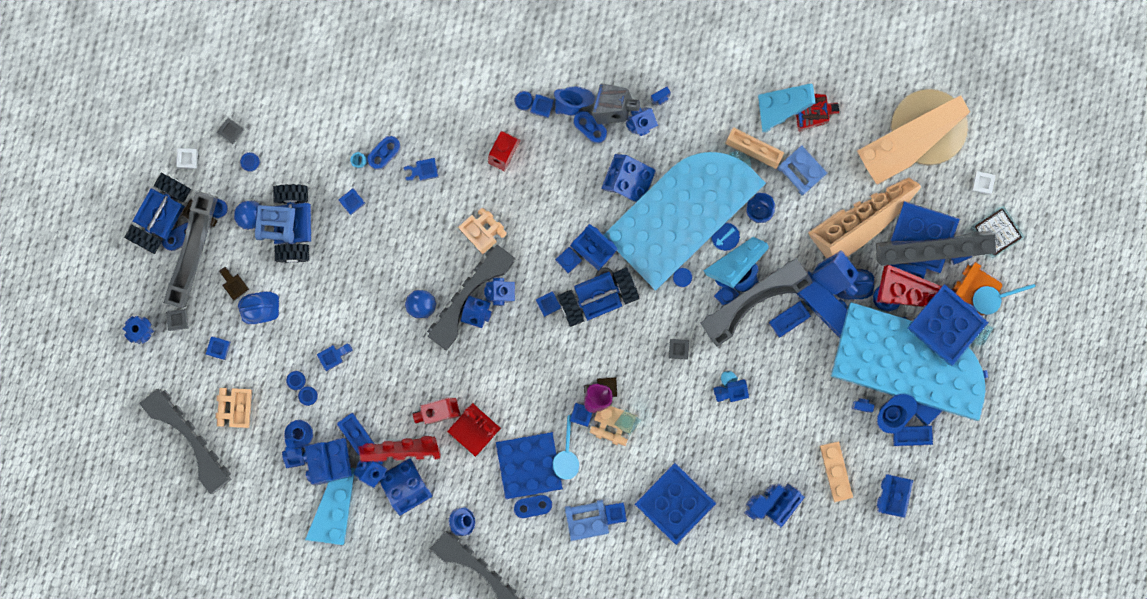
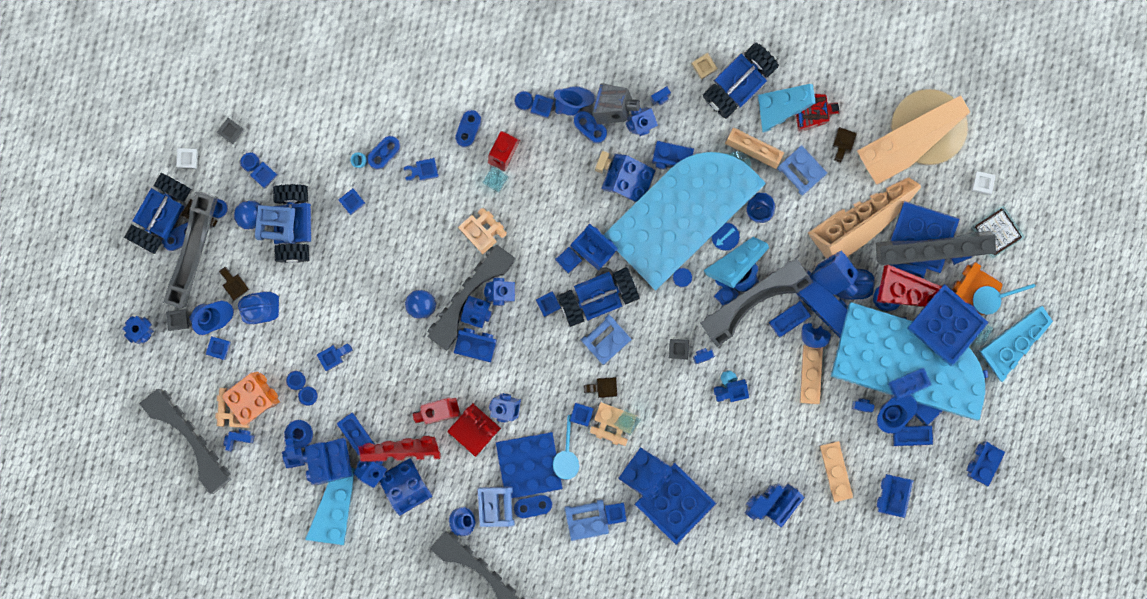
(211, 317): none -> blue piece
(242, 435): none -> blue bracket
(250, 397): none -> orange bracket
(263, 175): none -> blue plate
(468, 128): none -> blue plate
(475, 345): none -> blue bracket
(489, 506): none -> medium blue plate
(495, 179): none -> clear light blue plate
(505, 407): none -> brick
(597, 398): magenta piece -> none
(603, 162): none -> tan plate
(609, 345): none -> medium blue plate
(646, 474): none -> blue plate
(669, 154): none -> blue bracket
(703, 355): none -> blue plate
(704, 66): none -> tan plate
(740, 80): none -> plate
(811, 375): none -> light nougat plate
(815, 337): none -> blue hair
(843, 142): none -> dark brown plate
(909, 384): none -> blue plate
(985, 463): none -> blue bracket
(1009, 347): none -> medium azure wing

